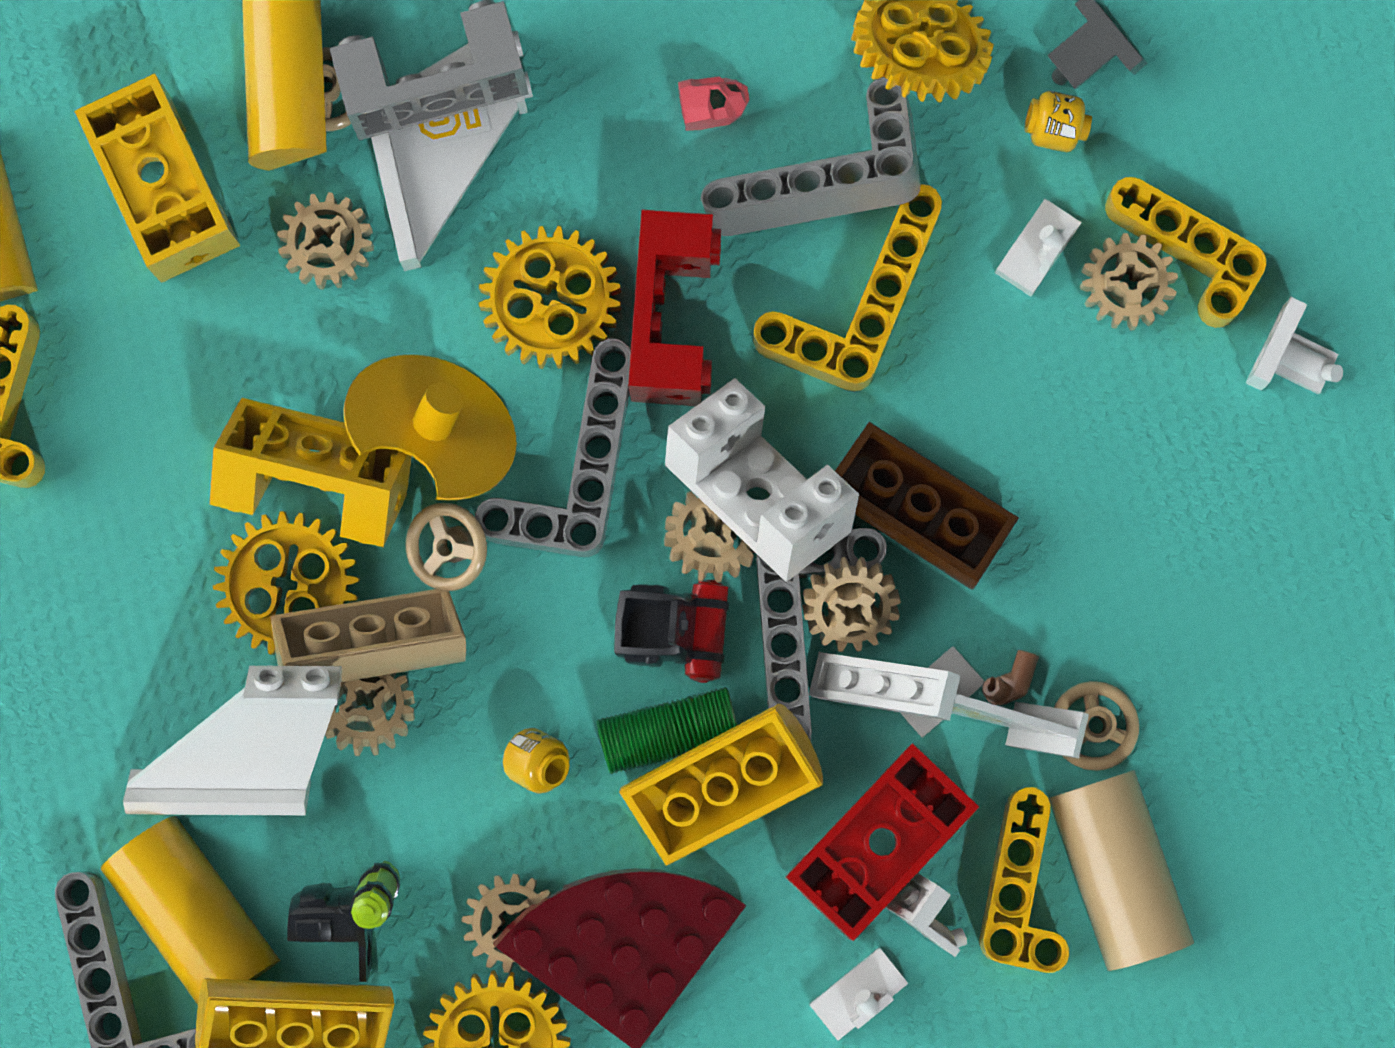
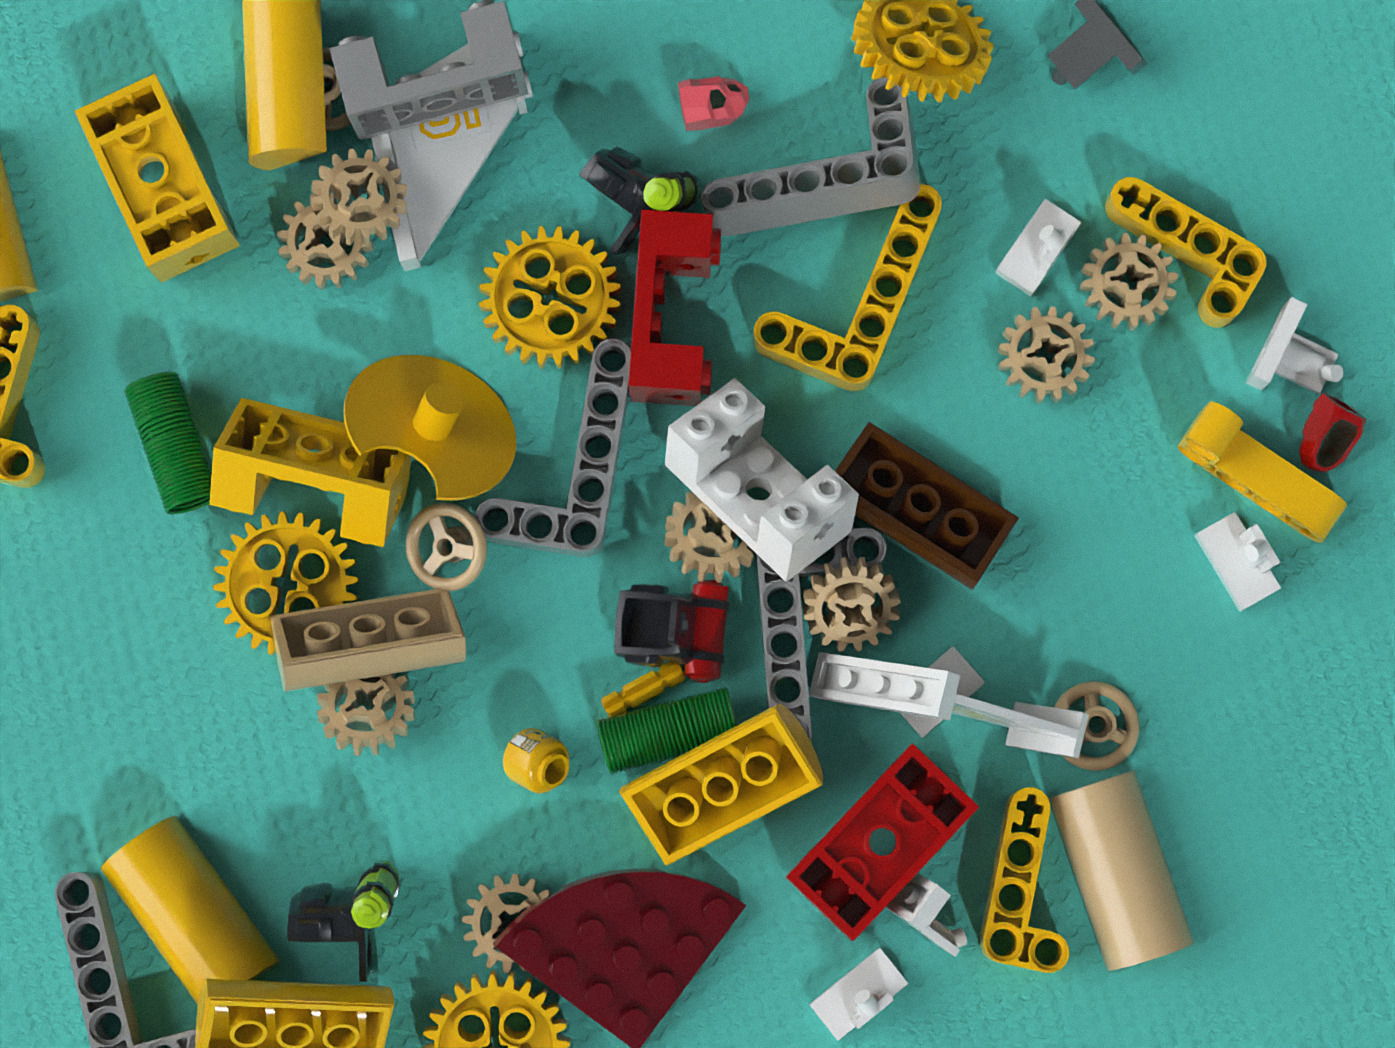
(175, 447): none -> green piece
(248, 753): white piece -> none
(356, 178): none -> tan gear
(634, 189): none -> black piece
(643, 689): none -> yellow axle
(1012, 684): nougat arm -> none
(1041, 336): none -> tan gear
(1057, 121): yellow head -> none
(1240, 559): none -> white piece
(1259, 473): none -> yellow beam
(1329, 433): none -> red rock

